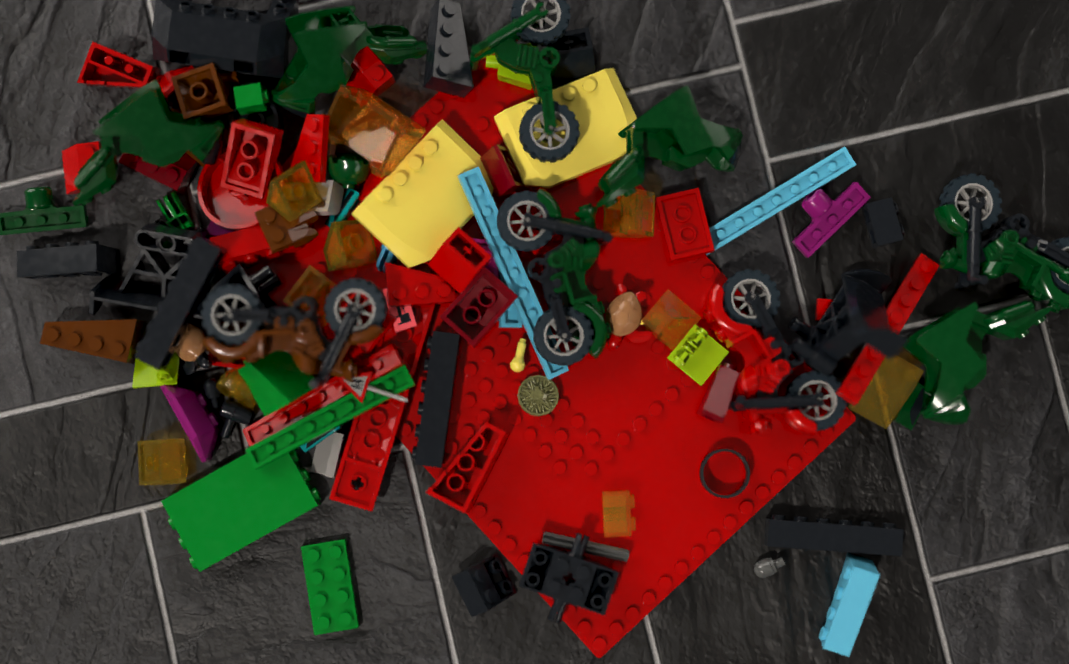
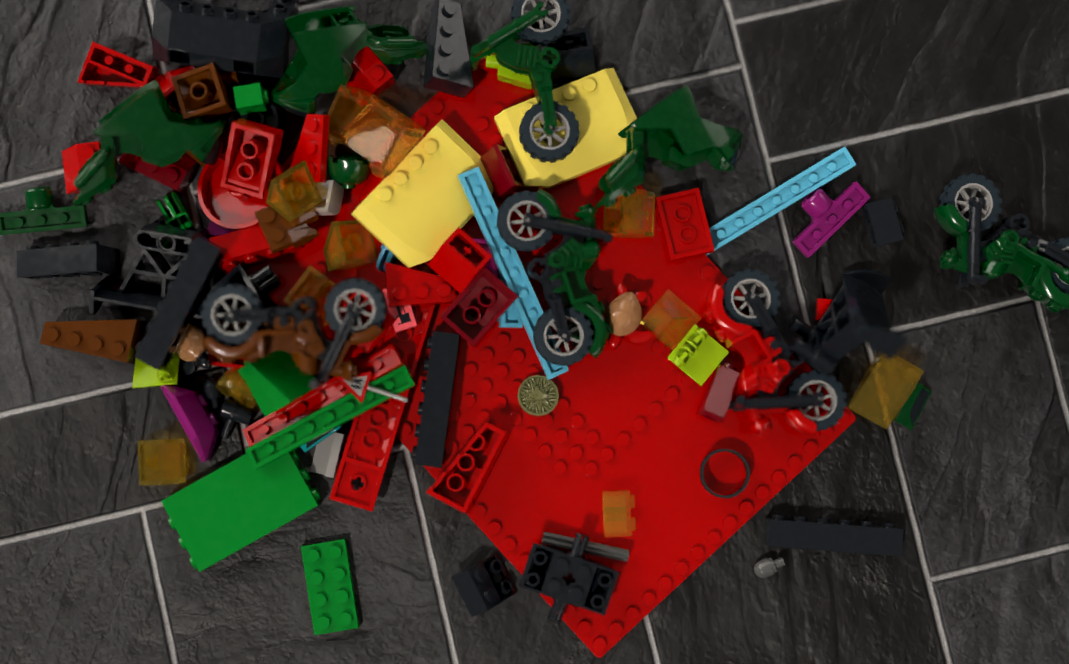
(349, 202): teal slope -> none
(517, 363): light yellow piece -> none
(849, 604): medium azure wedge -> none
(898, 312): red plate -> none
(954, 355): dark green piece -> none

